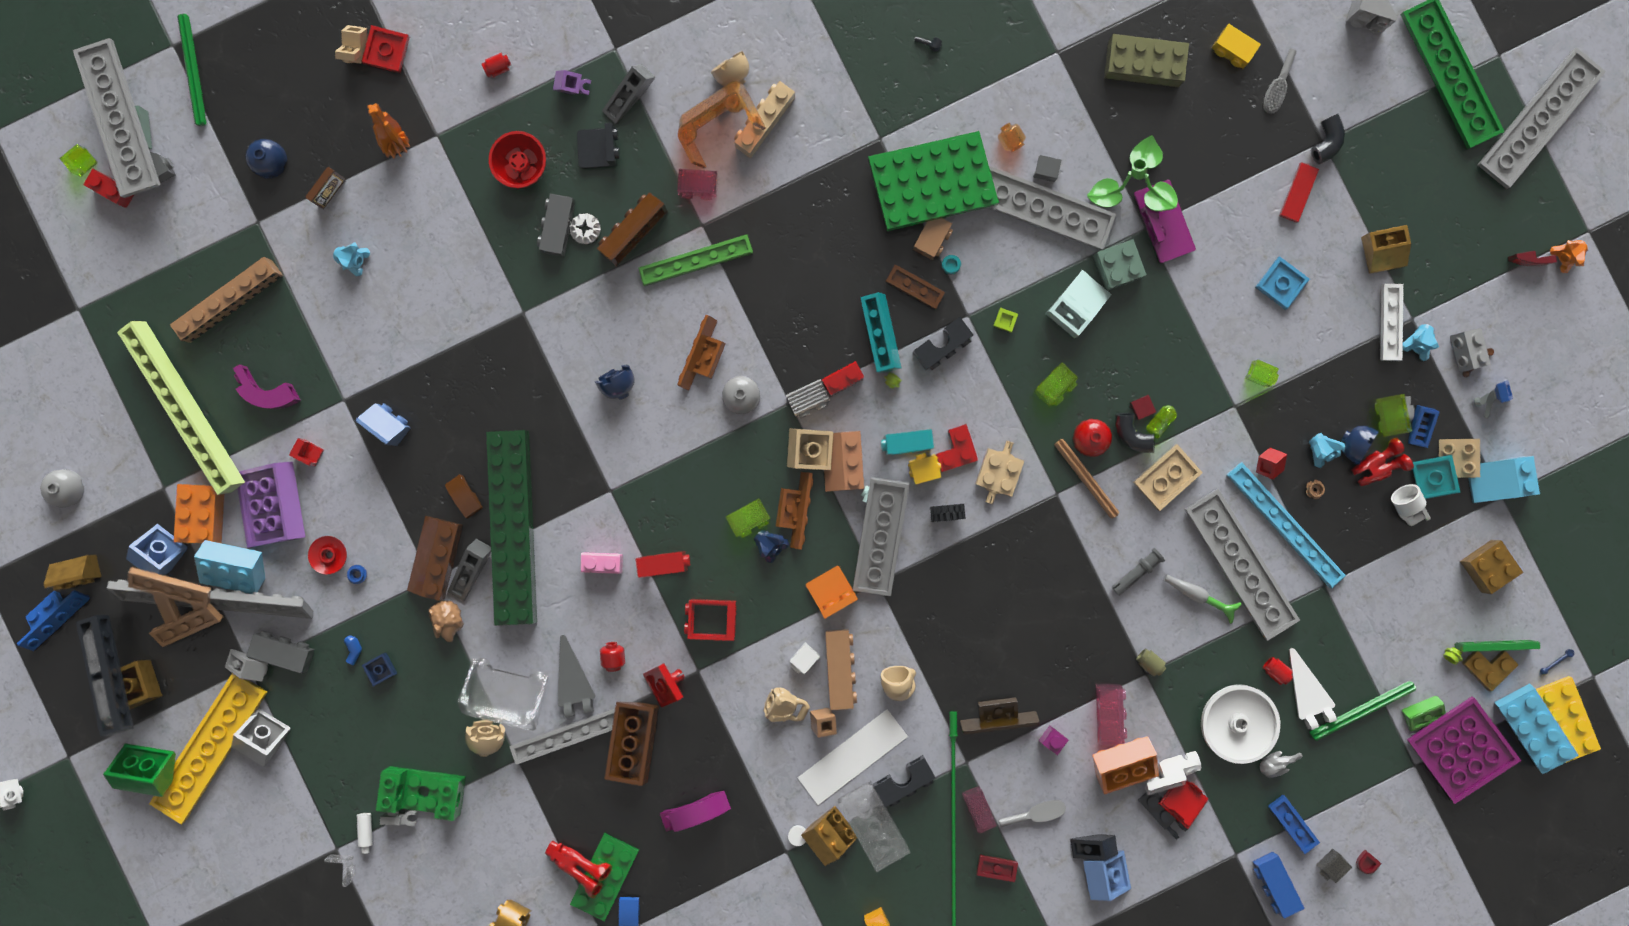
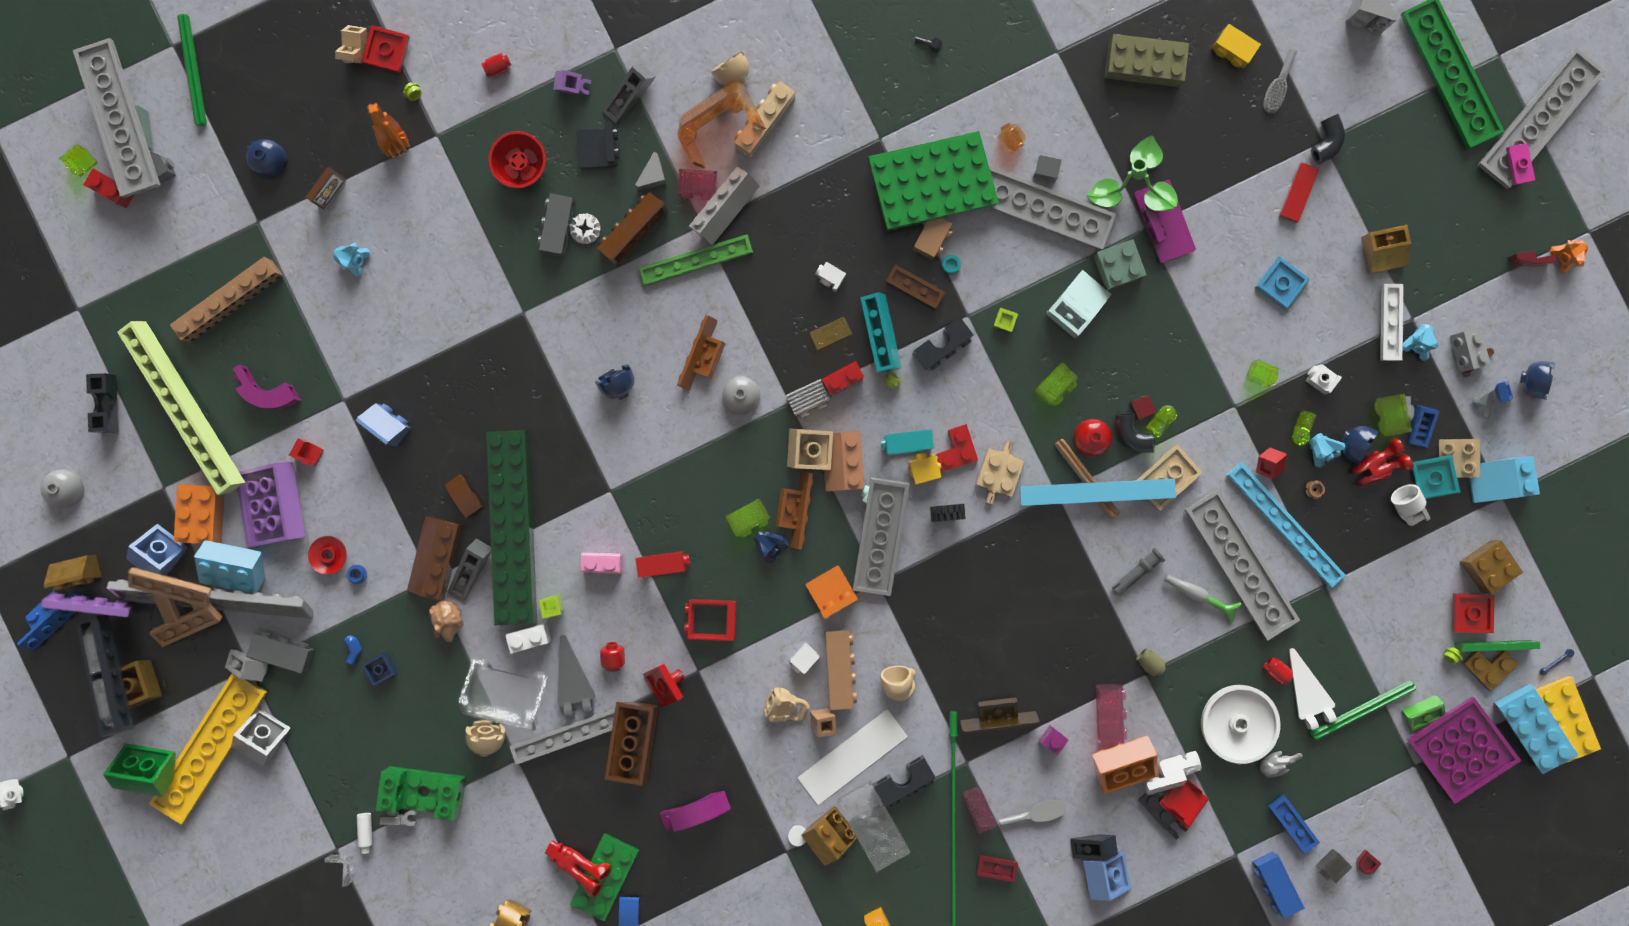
(81, 604): none -> medium lavender plate
(104, 392): none -> black arch
(412, 91): none -> lime plate
(528, 638): none -> white brick
(551, 606): none -> lime brick
(651, 175): none -> light grey slope
(724, 205): none -> light grey brick
(830, 276): none -> white brick
(830, 333): none -> clear yellow plate
(1097, 492): none -> medium azure tile
(1303, 427): none -> clear neon green piece
(1315, 379): none -> white brick
(1473, 613): none -> red plate
(1520, 164): none -> dark pink plate
(1538, 379): none -> dark blue cylinder

